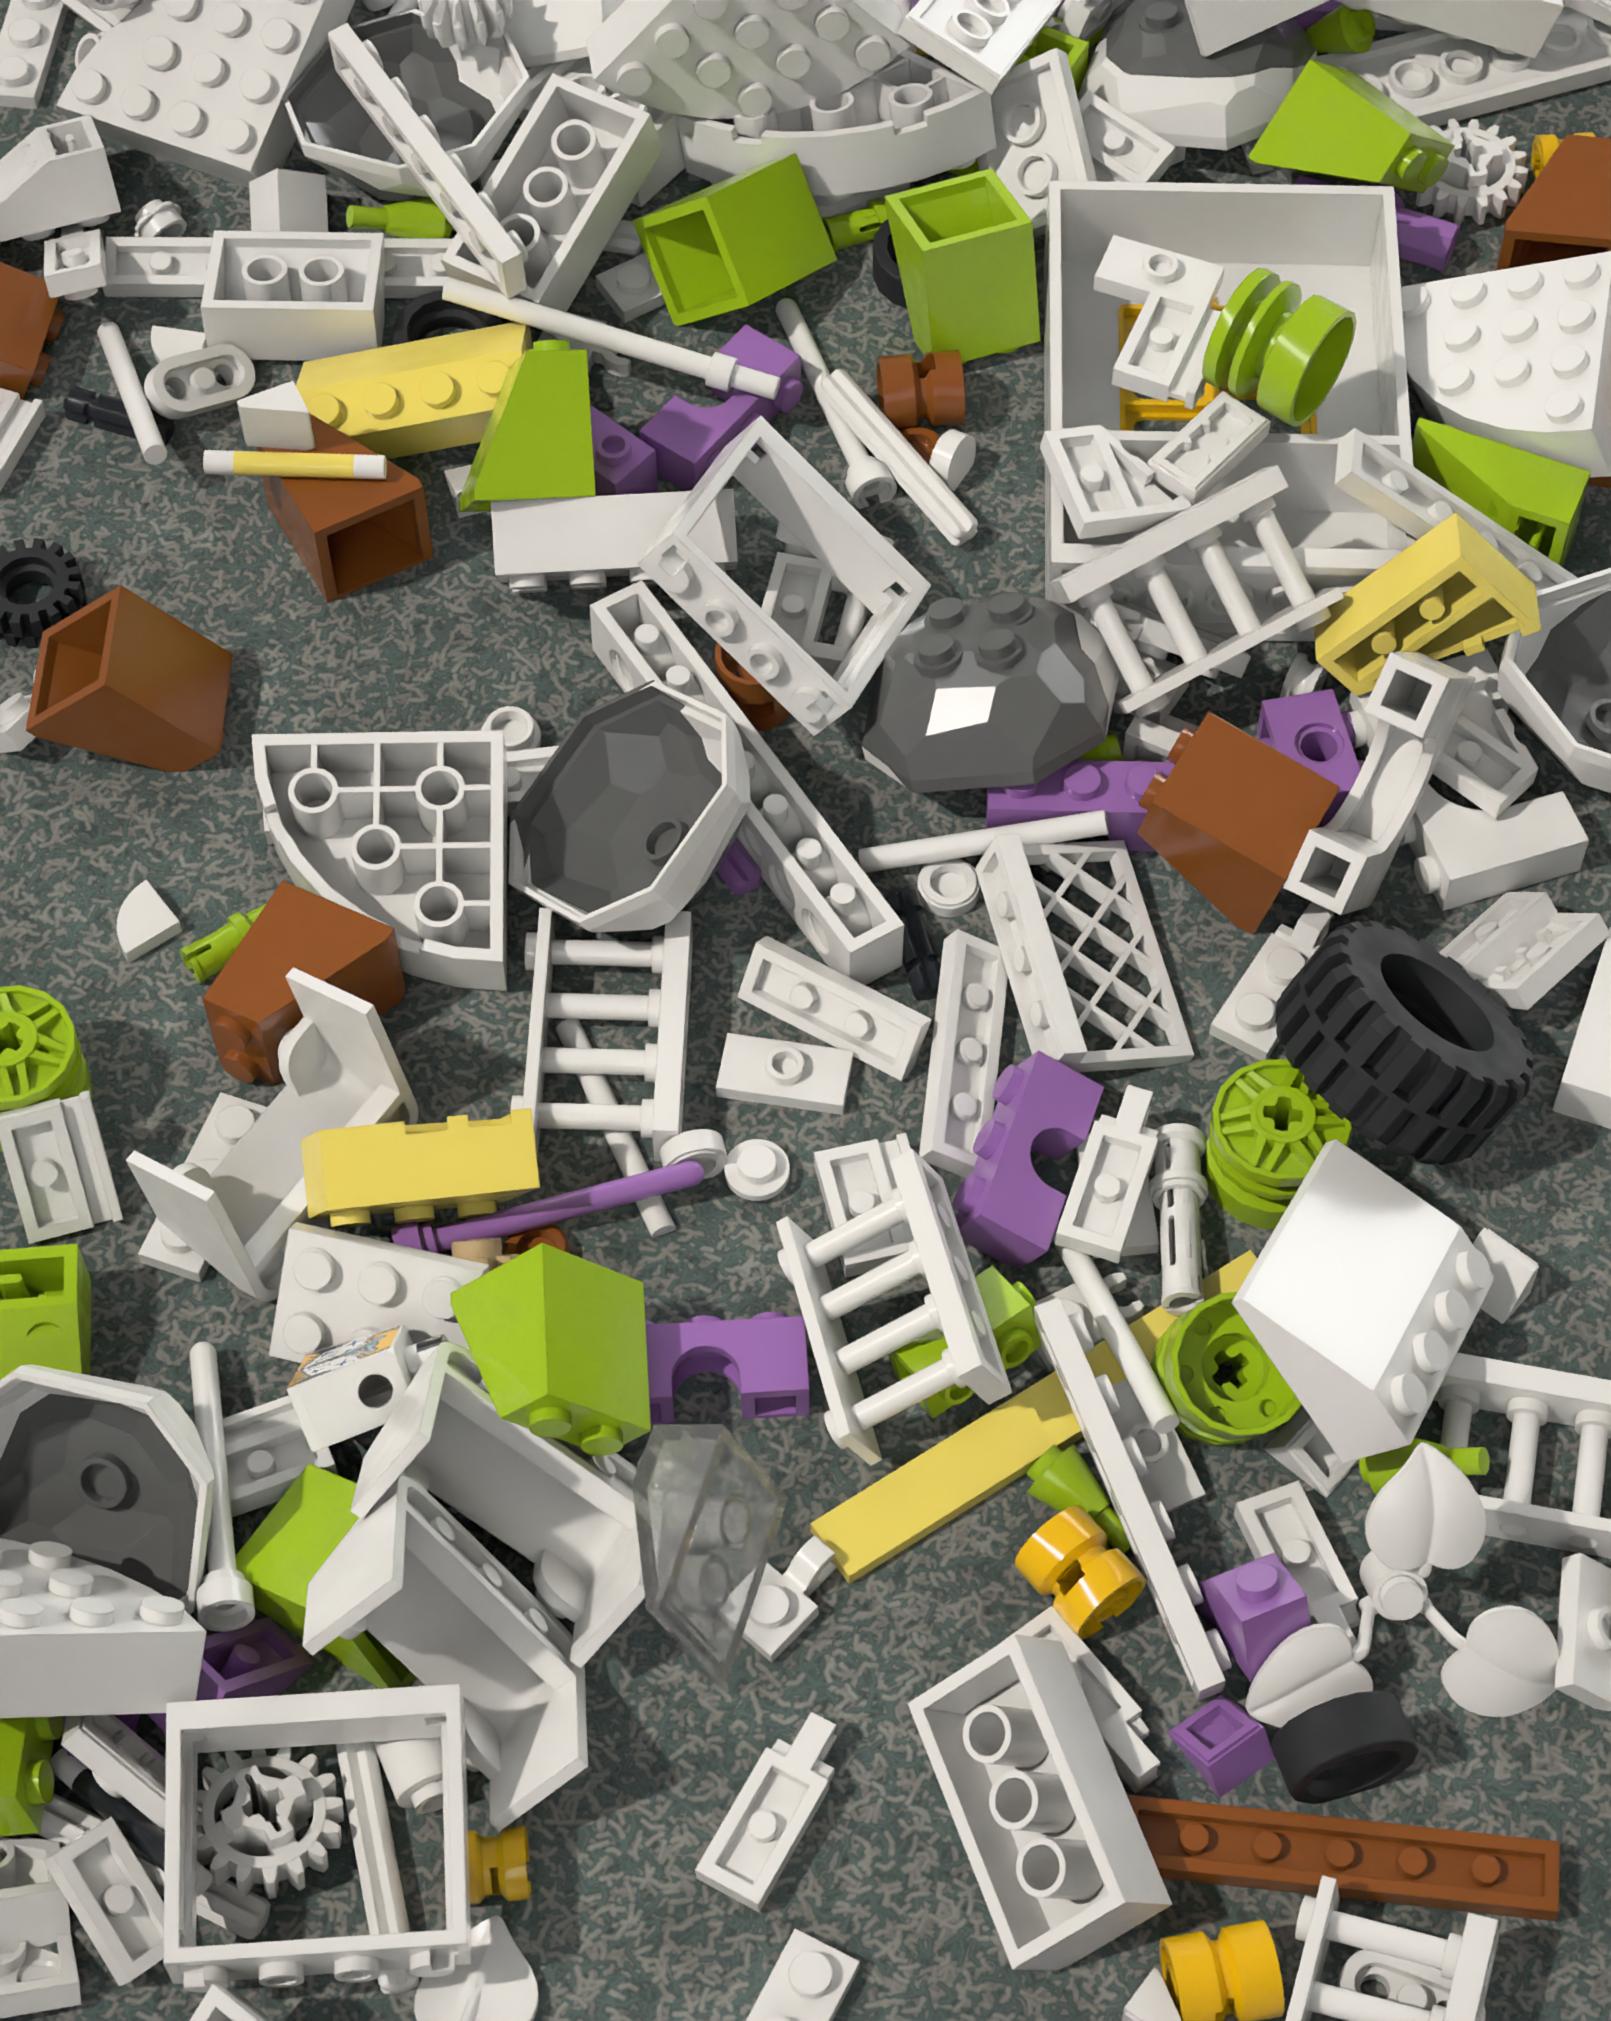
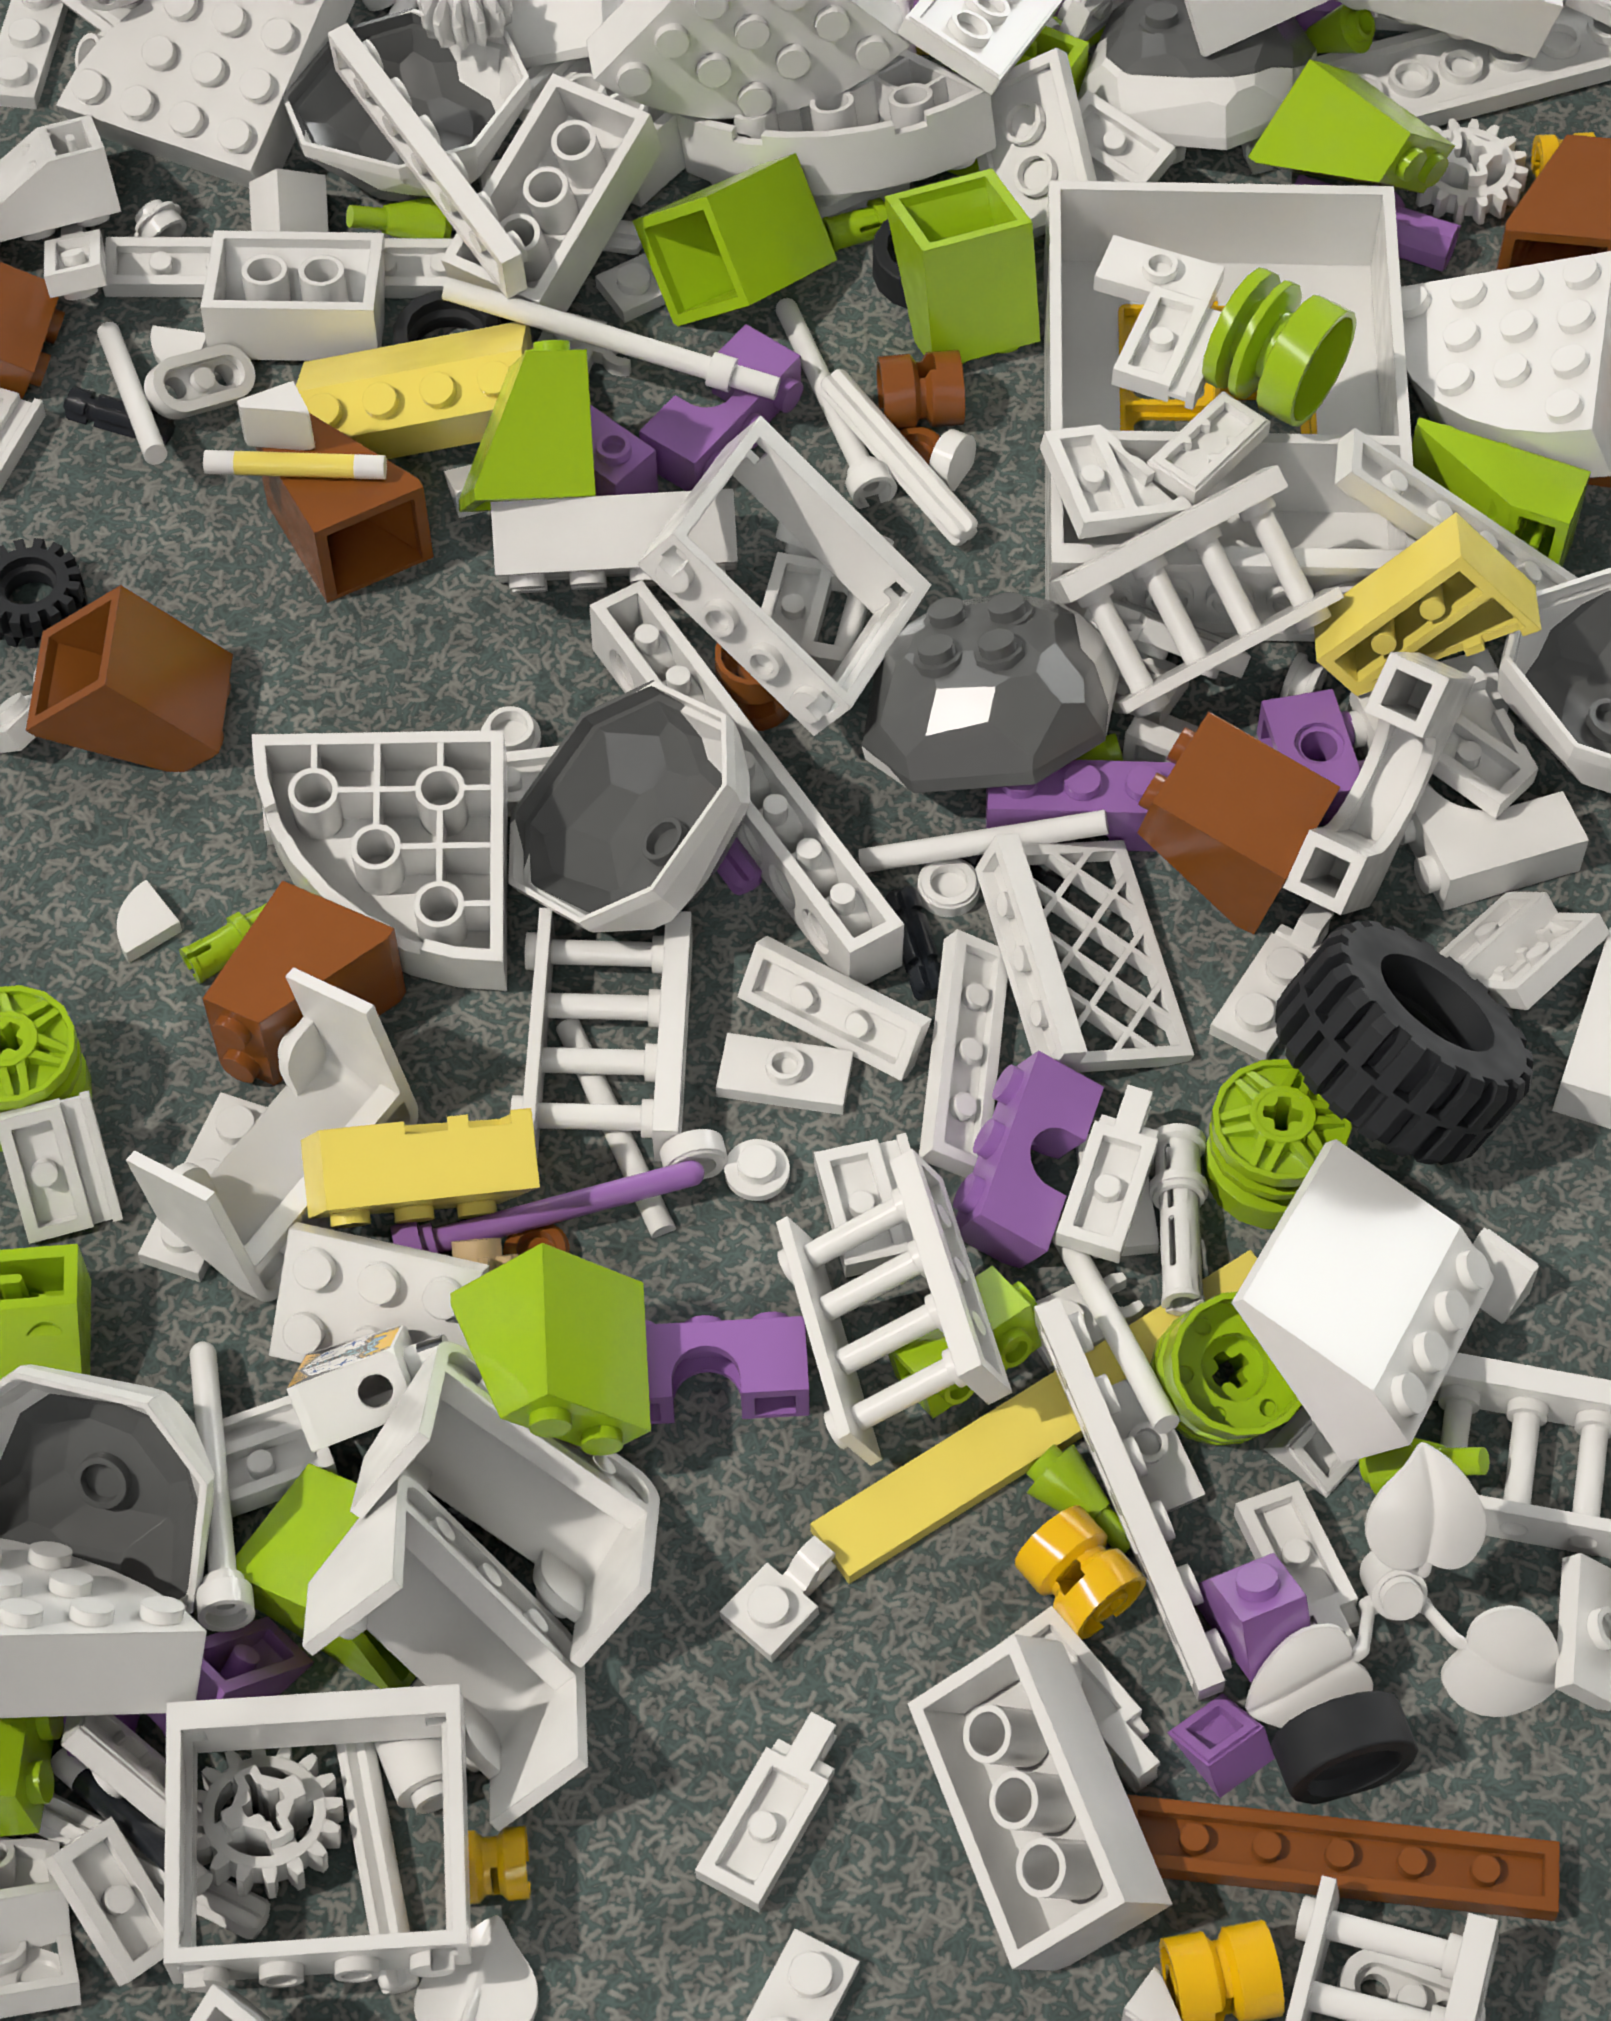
(703, 1537): clear slope -> none

